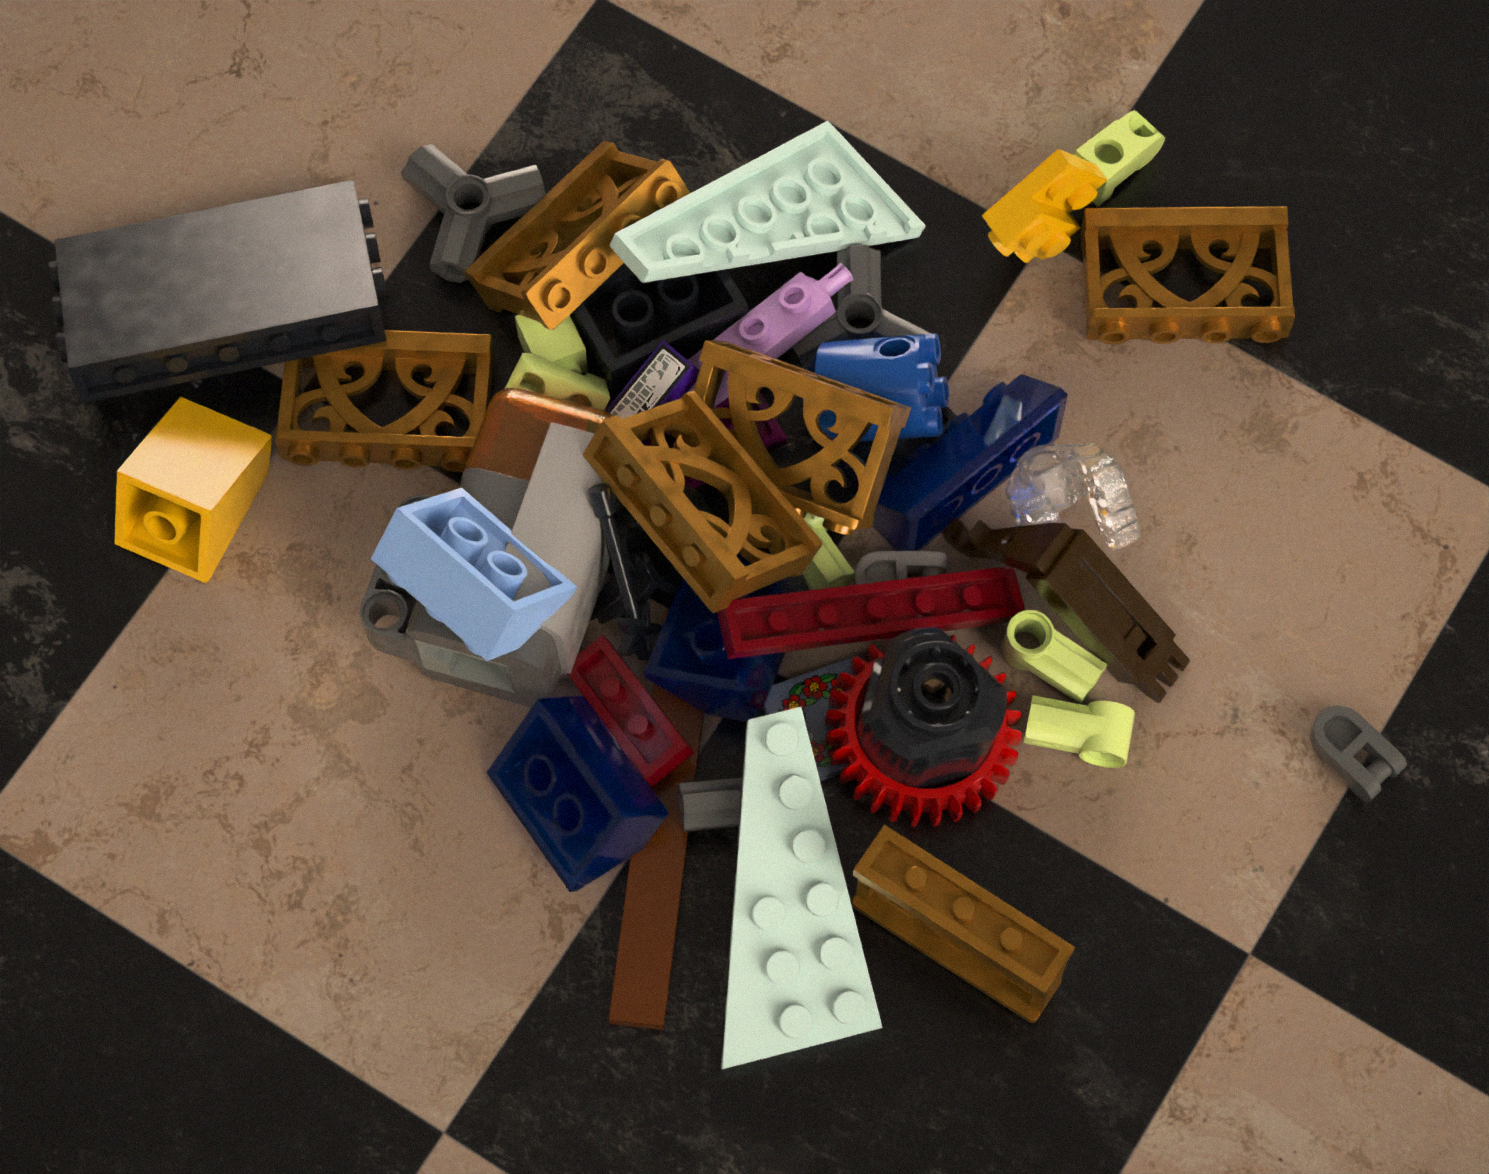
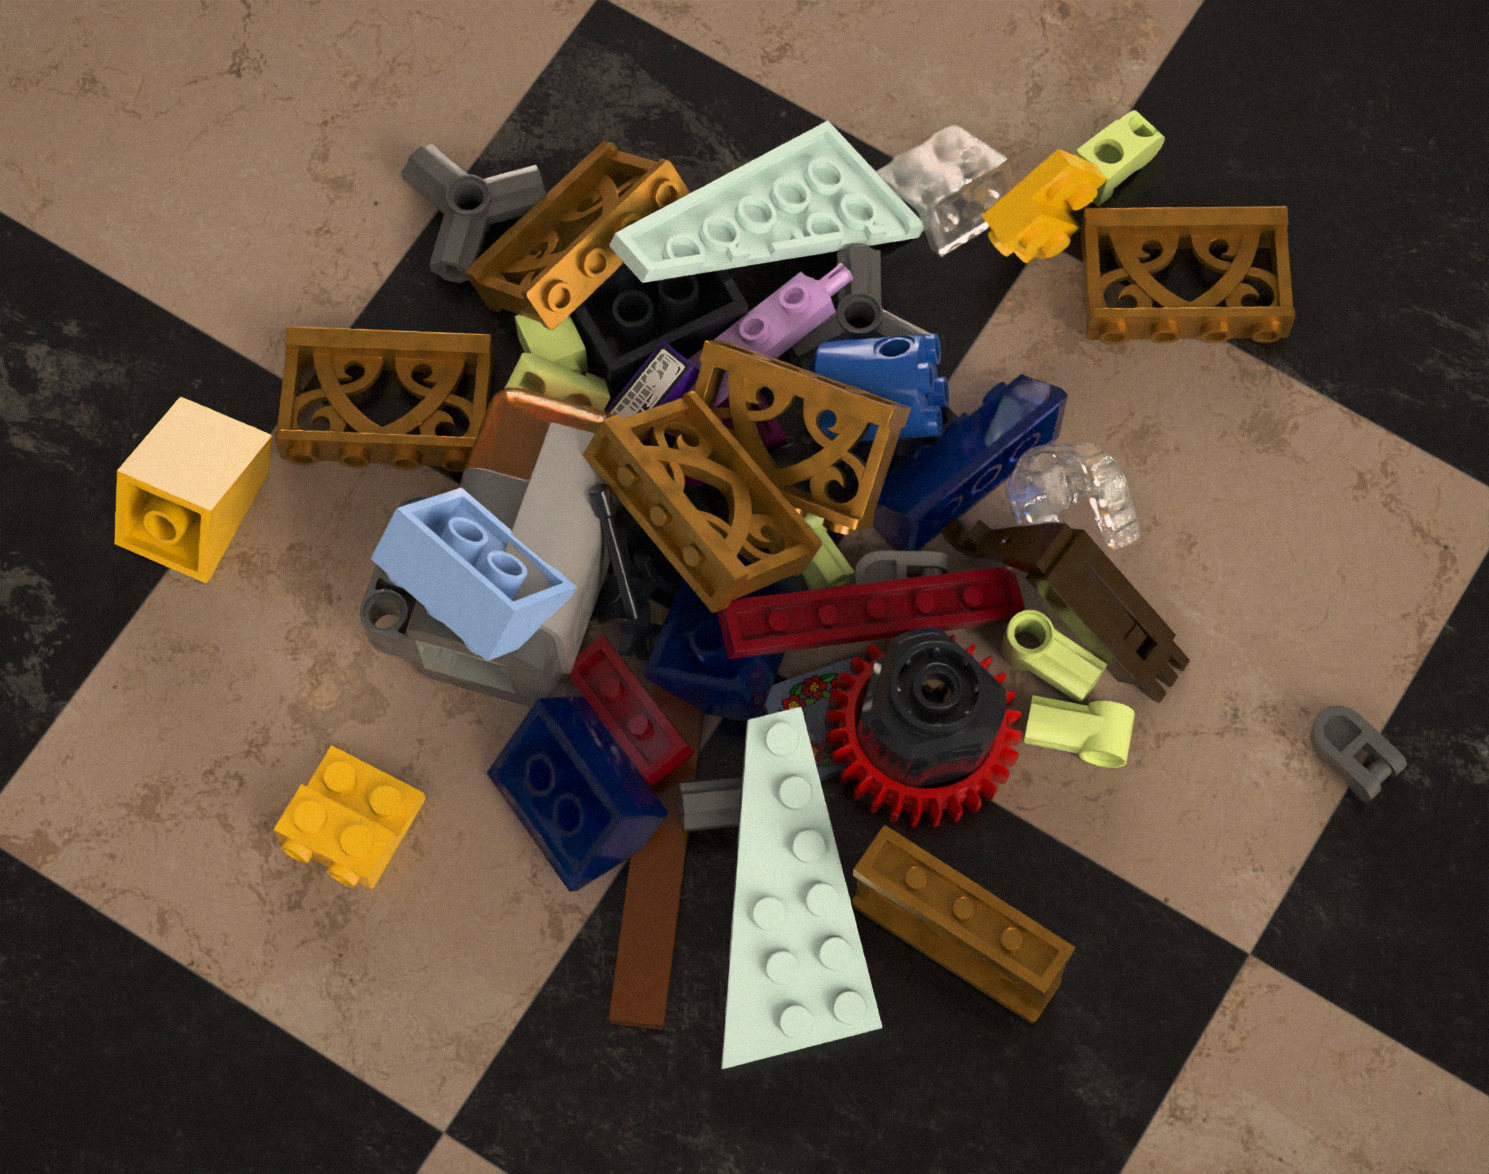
(217, 291): black panel -> none
(348, 819): none -> yellow plate
(950, 185): none -> clear bracket

